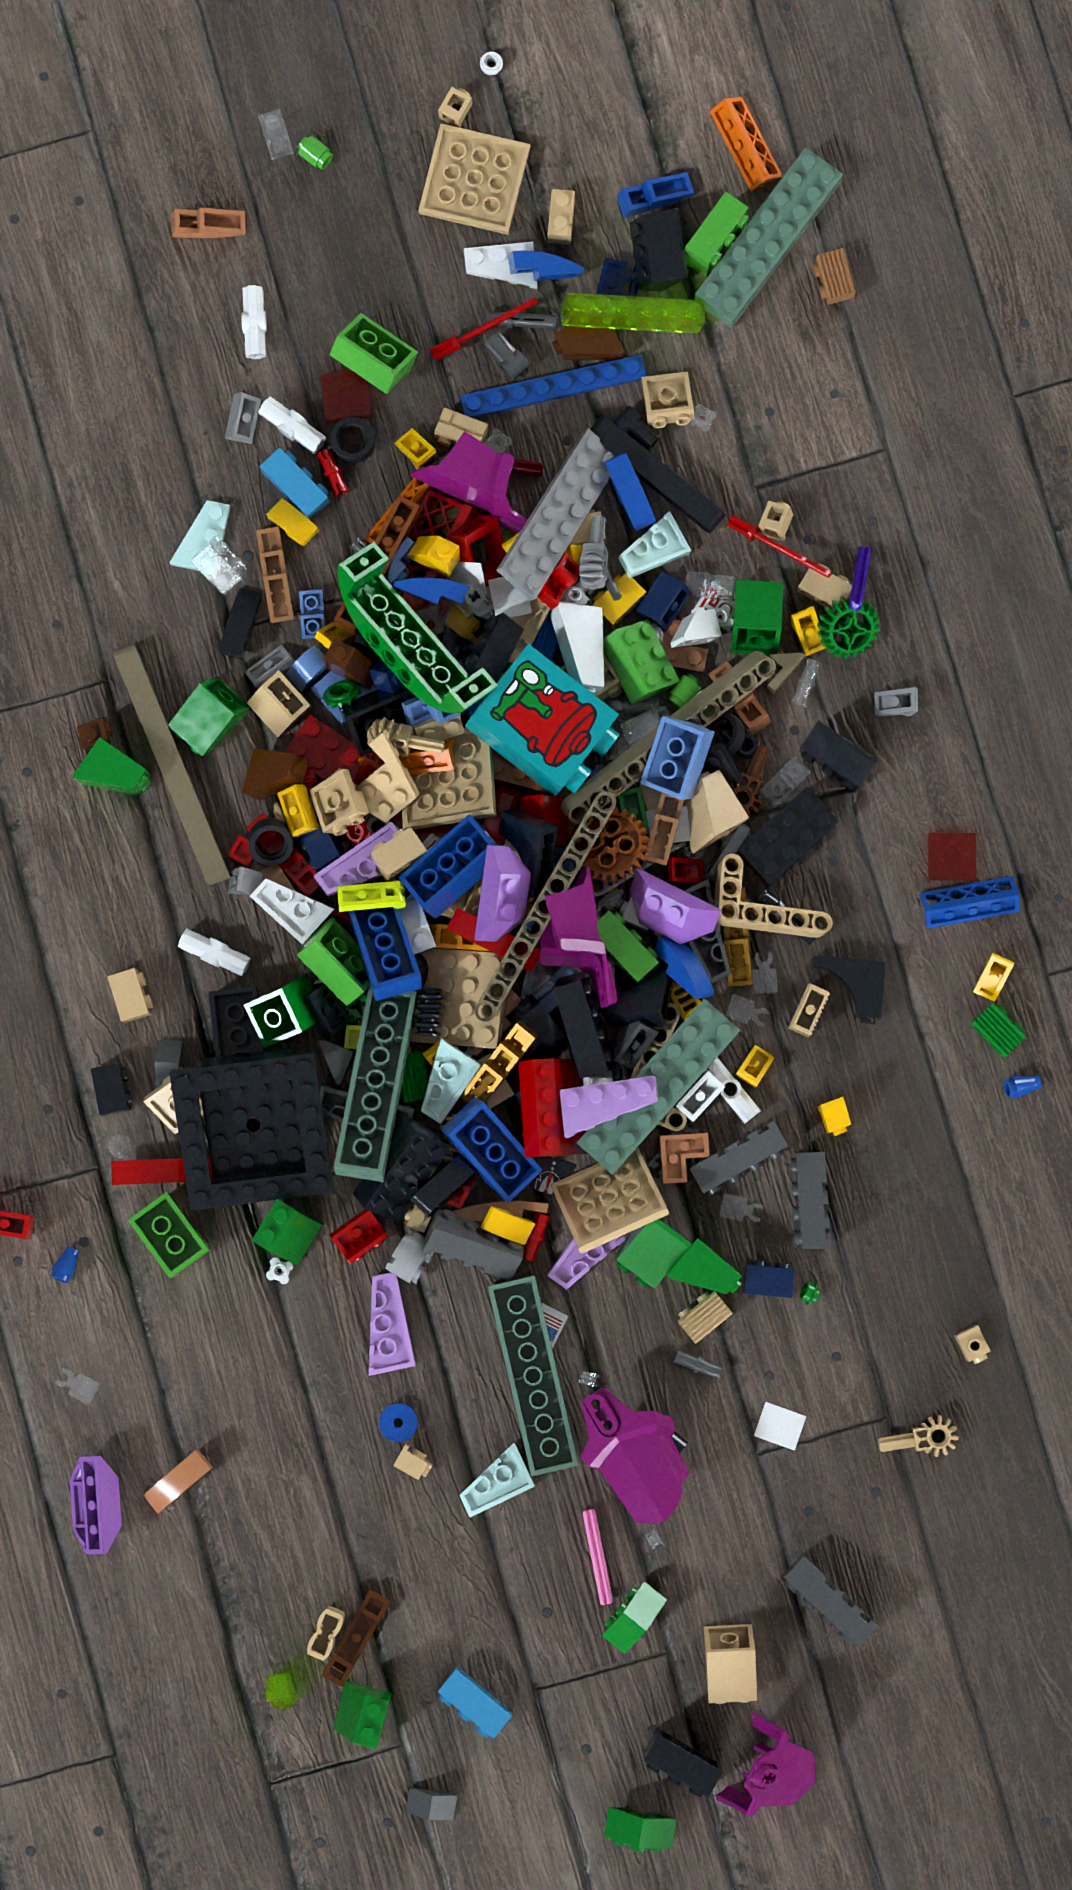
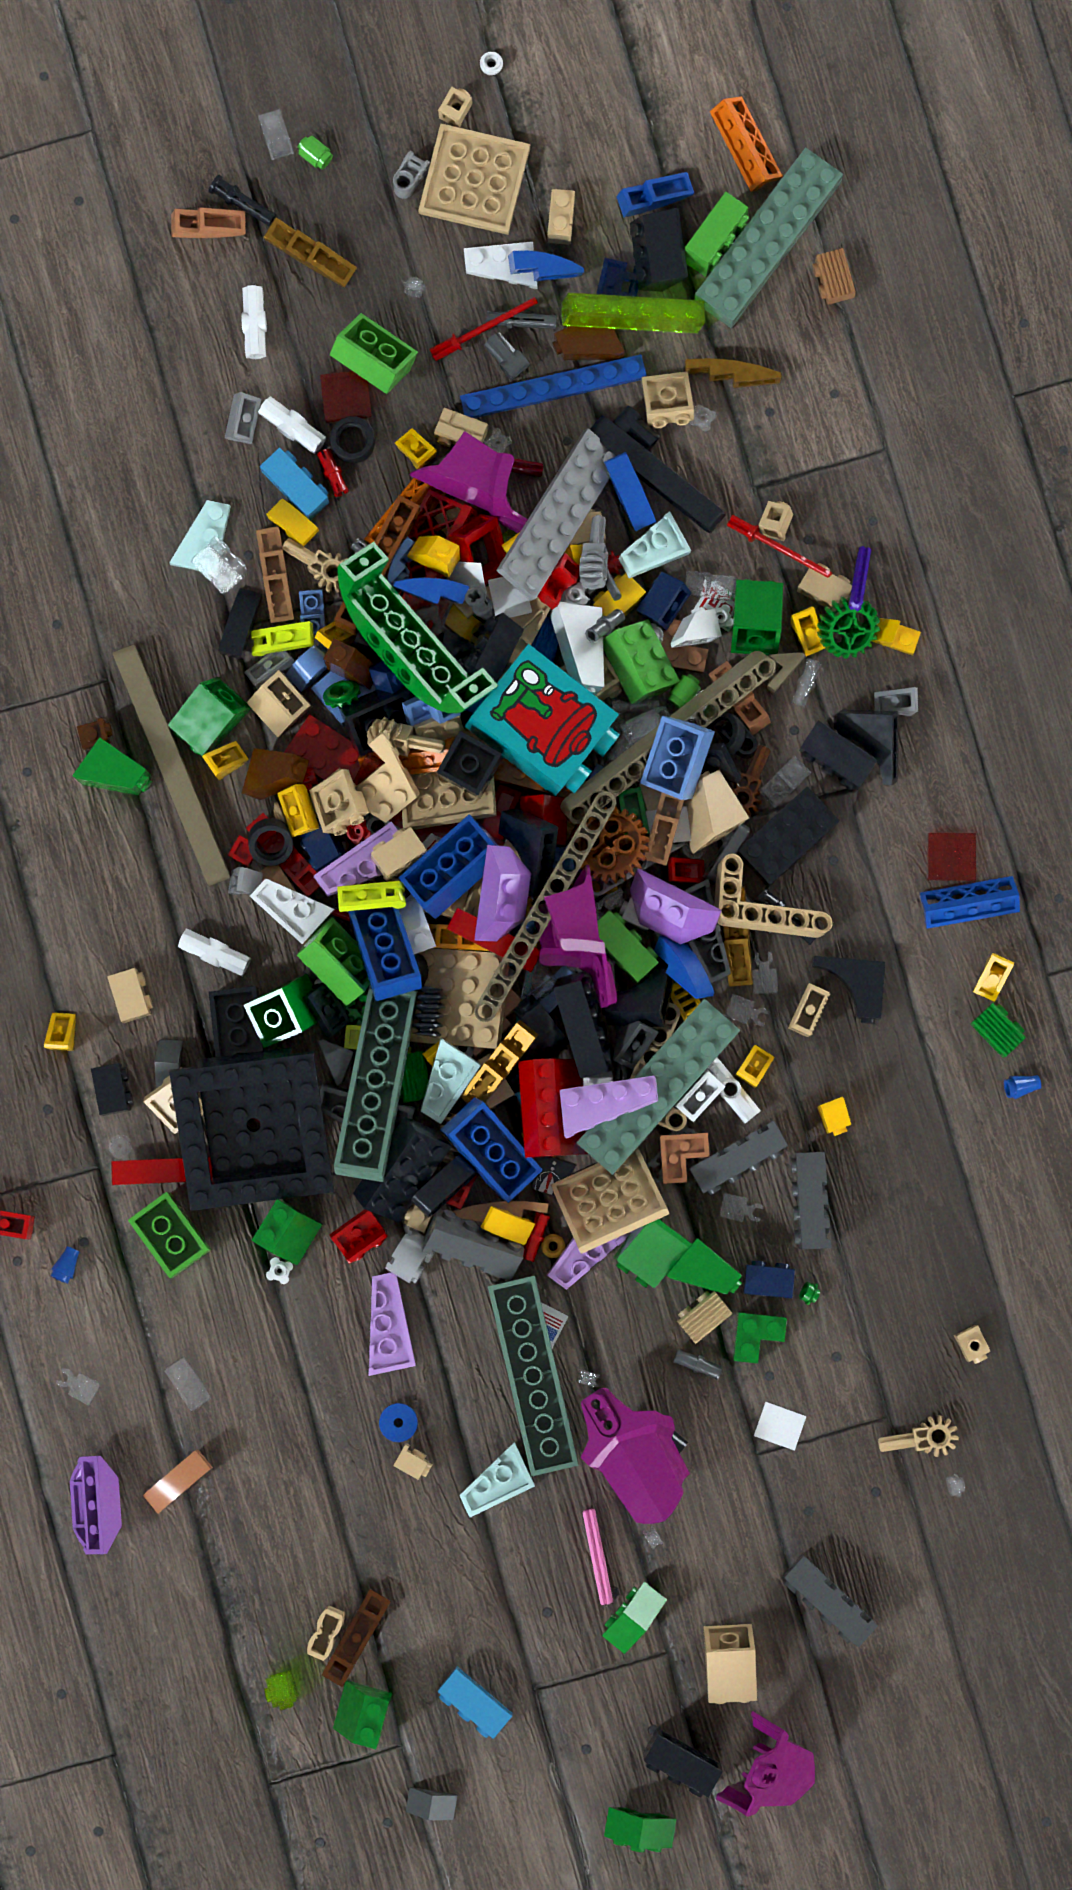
(61, 1032): none -> yellow slope
(187, 1383): none -> clear slope
(225, 759): none -> yellow slope
(233, 193): none -> black pin
(282, 638): none -> neon yellow plate
(309, 252): none -> pearl gold slope
(318, 563): none -> tan gear
(411, 171): none -> light grey piece
(414, 287): none -> clear plate
(470, 764): none -> black brick
(545, 1246): none -> pearl gold plate
(605, 625): none -> dark grey pin
(614, 563): none -> red plate
(742, 373): none -> pearl gold slope
(752, 1329): none -> green brick
(877, 733): none -> black arch
(897, 636): none -> yellow slope
(955, 1485): none -> clear plate

